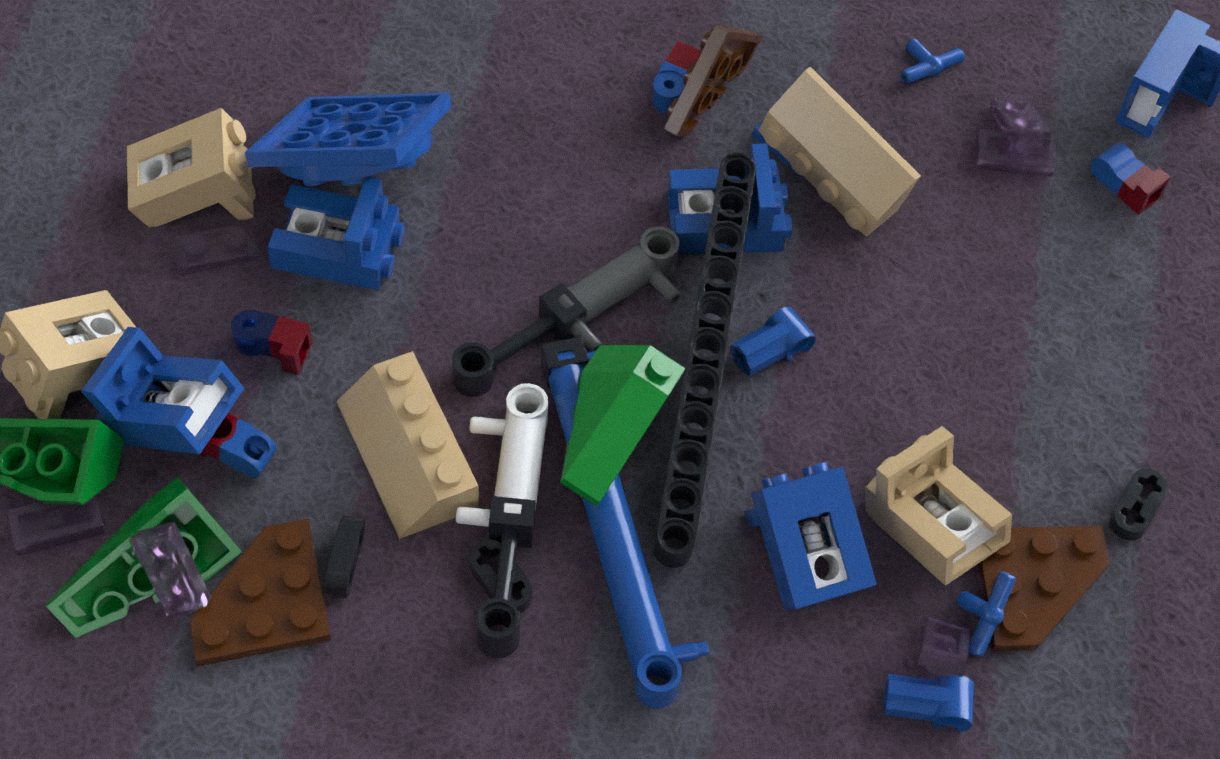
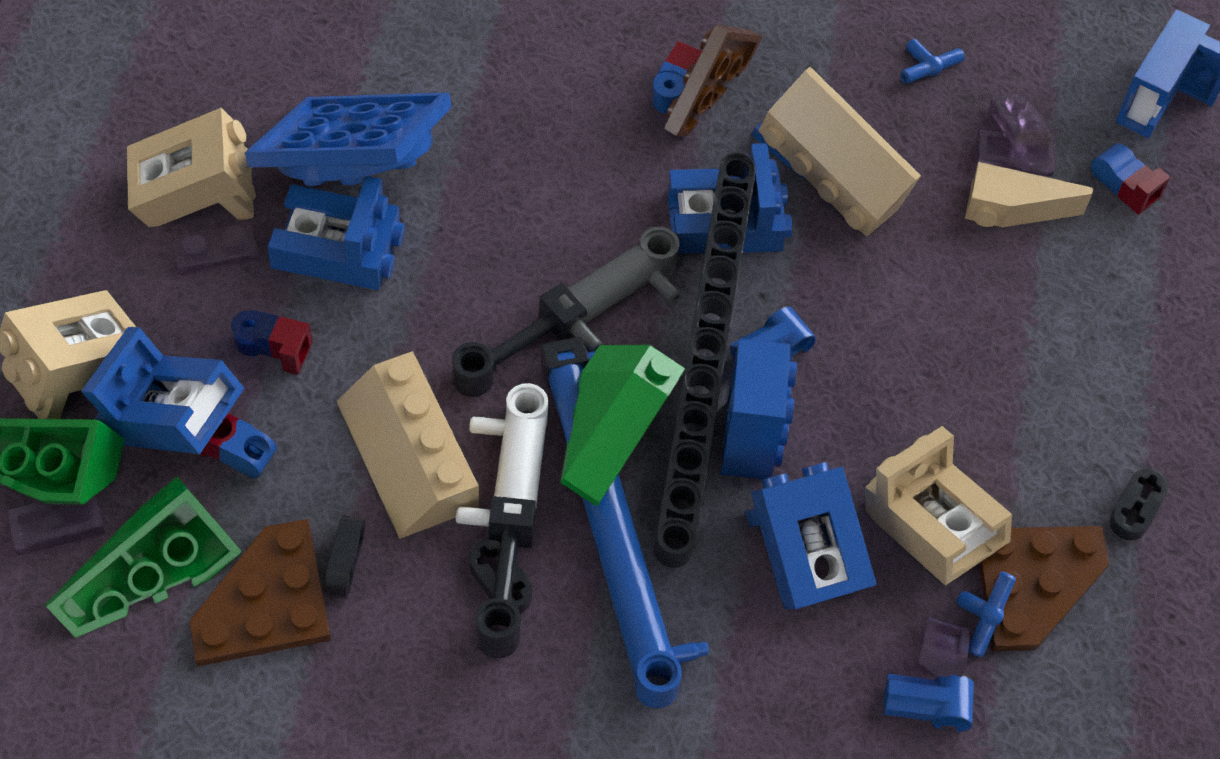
(170, 569): clear purple plate -> none
(758, 409): none -> blue brick
(1016, 197): none -> tan slope

